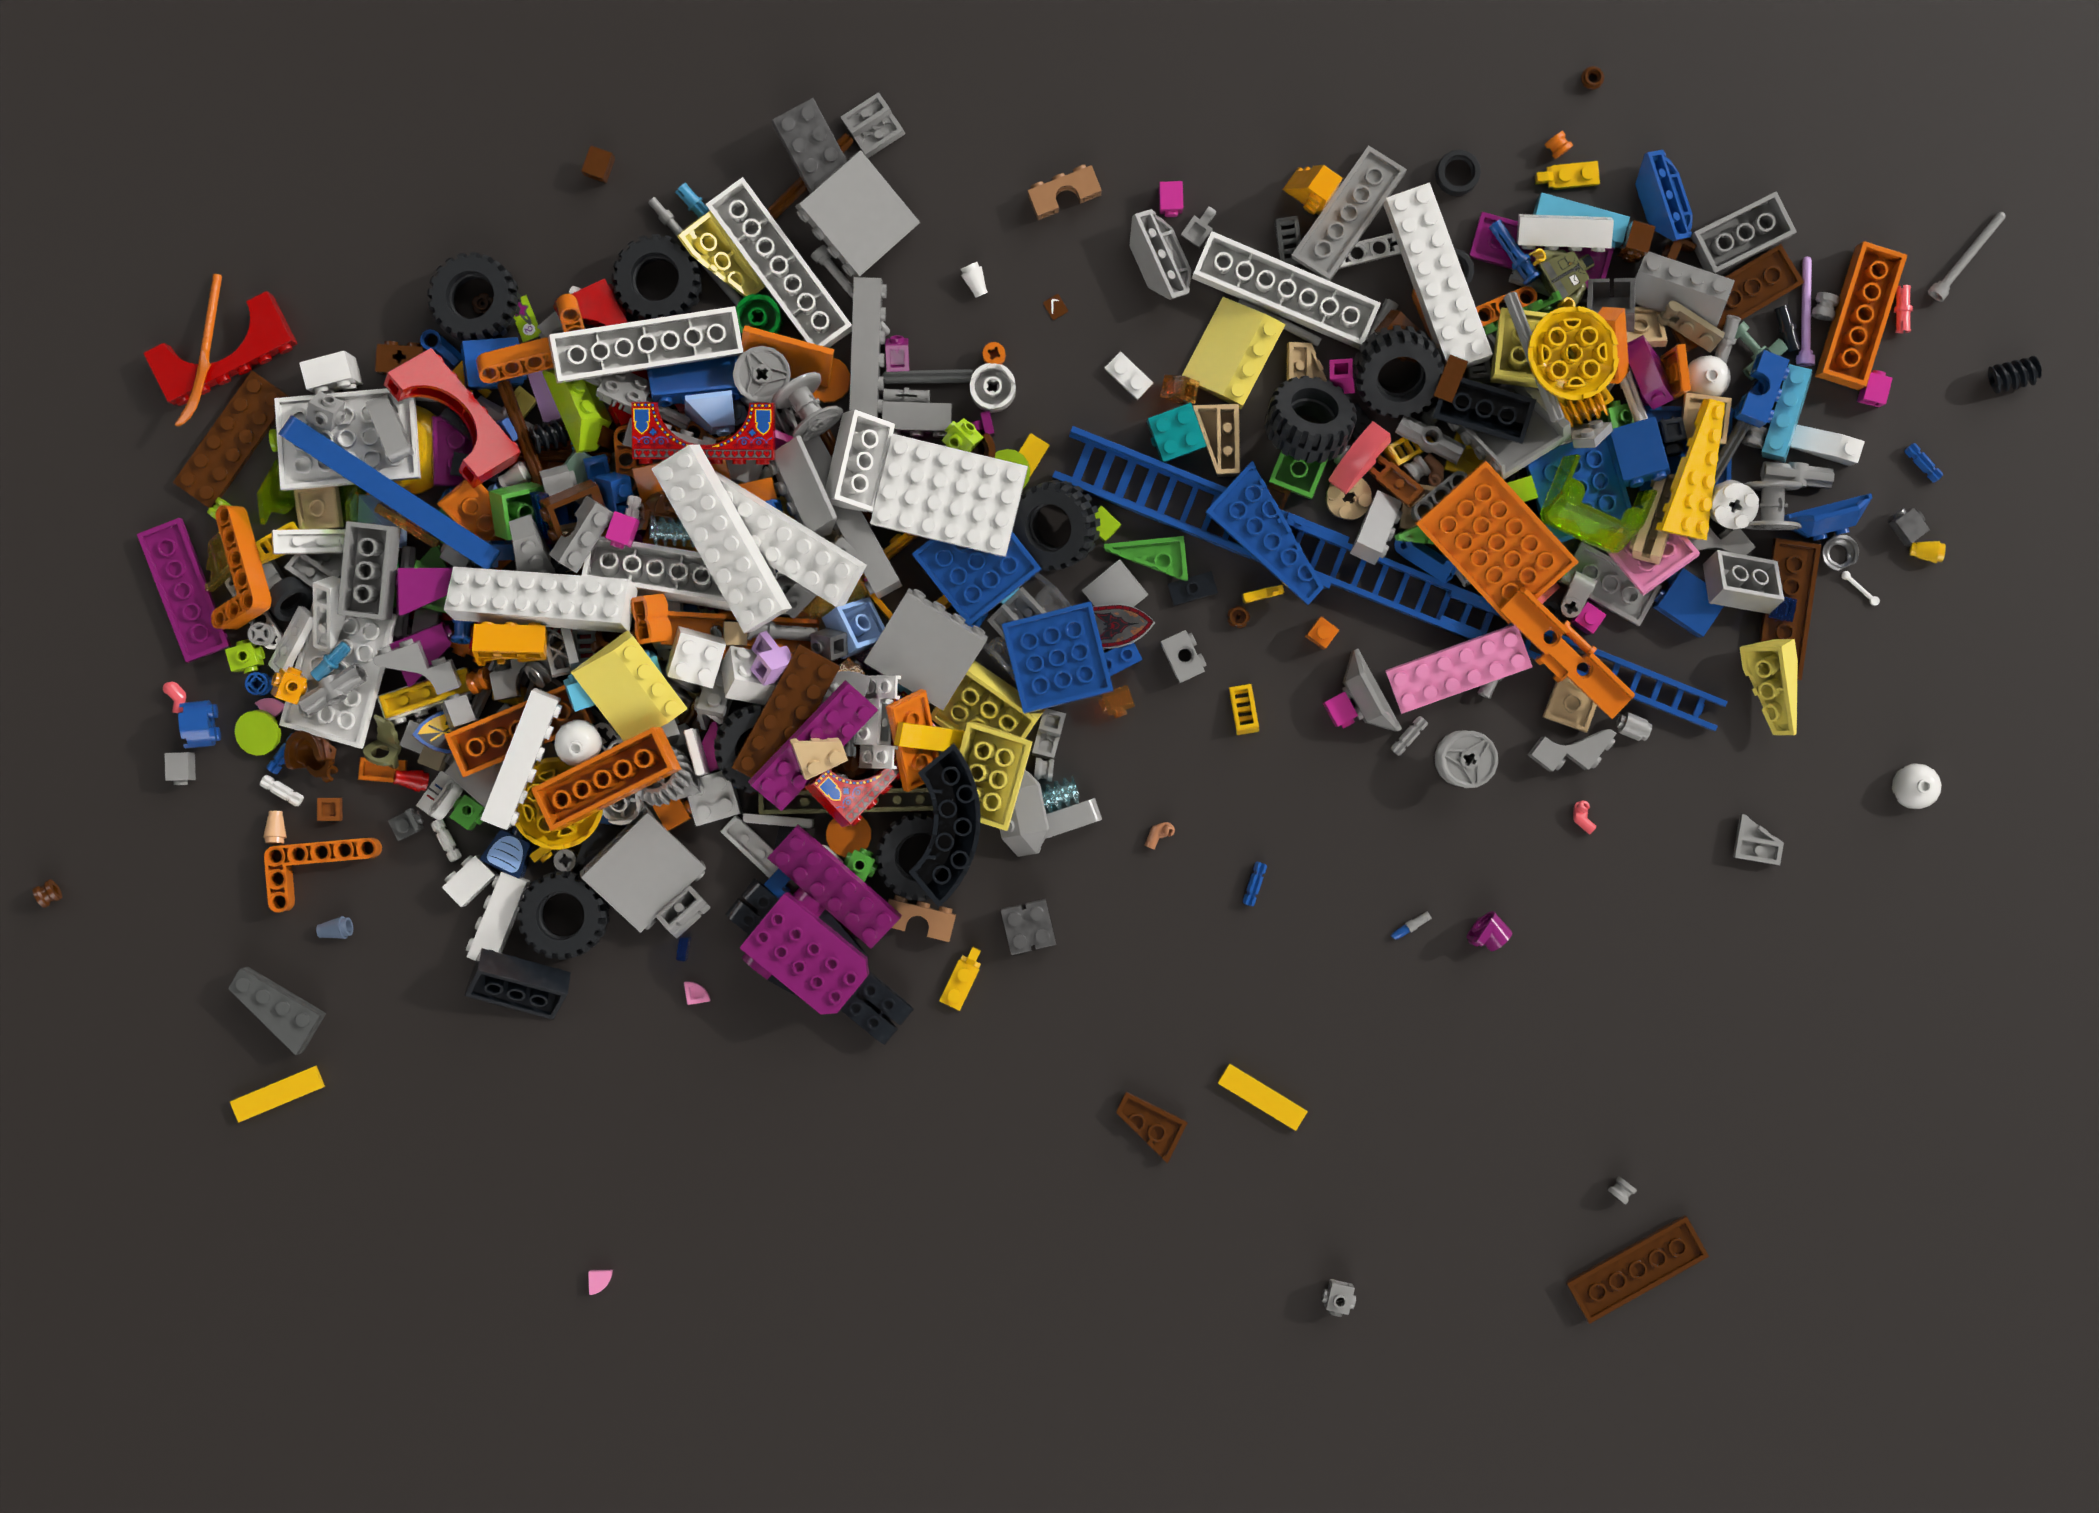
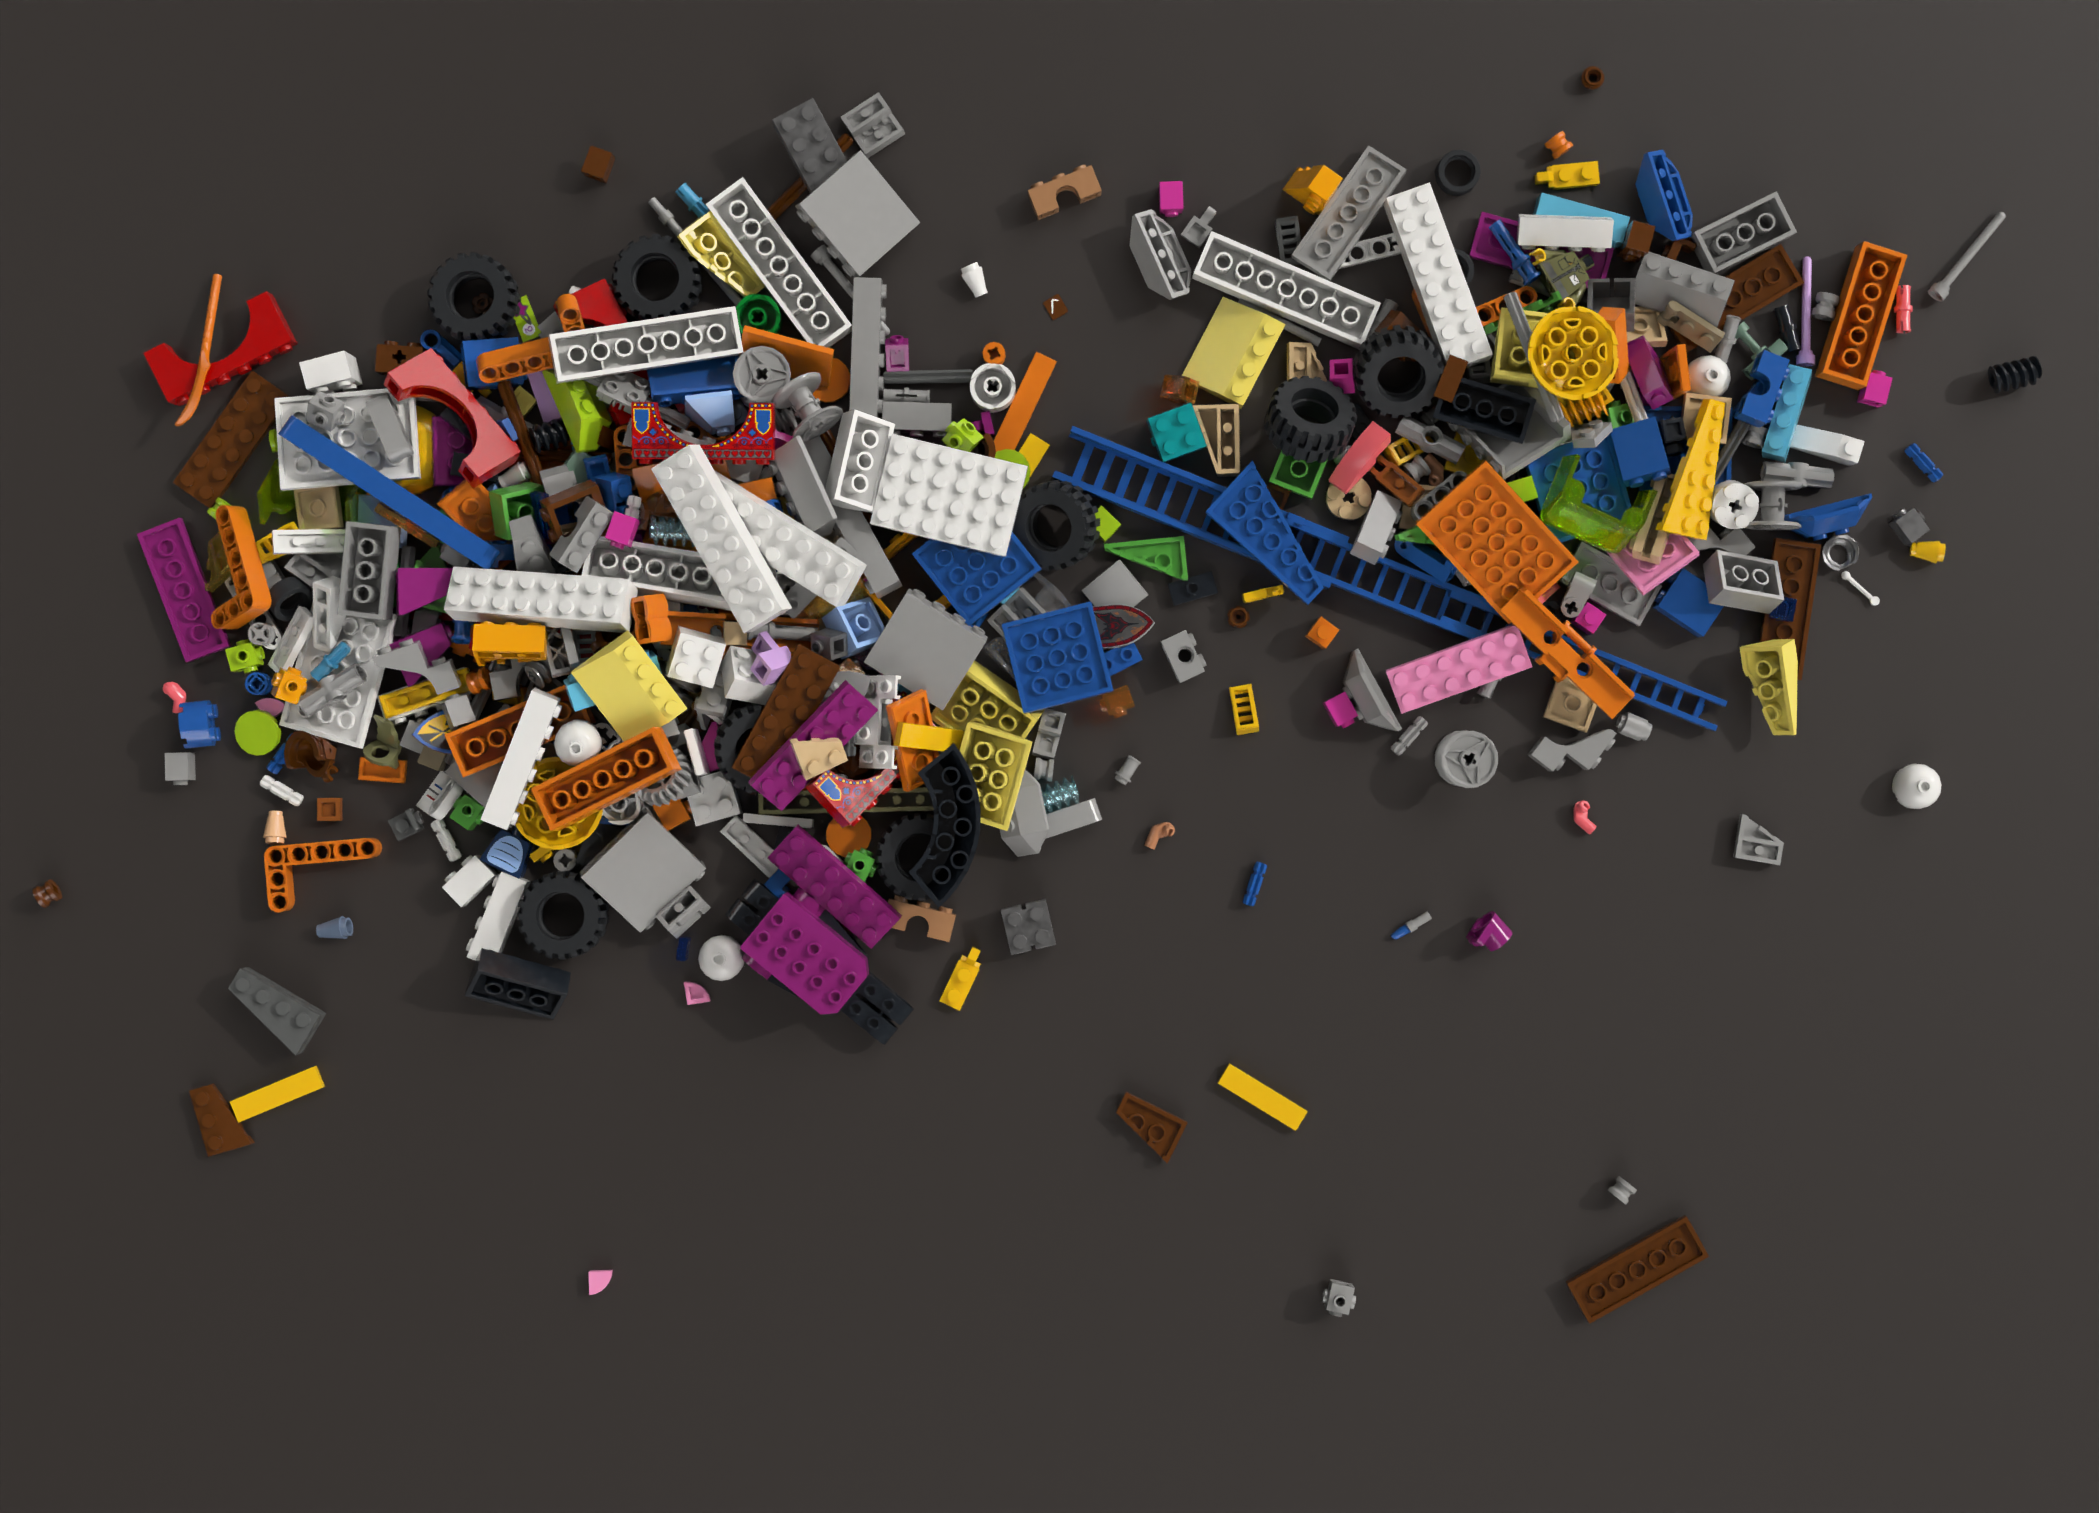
(217, 1122): none -> reddish brown wing
(412, 779): red cone -> none
(721, 958): none -> white cylinder
(1024, 402): none -> orange tile
(1127, 770): none -> light grey pin
(1128, 375): white plate -> none

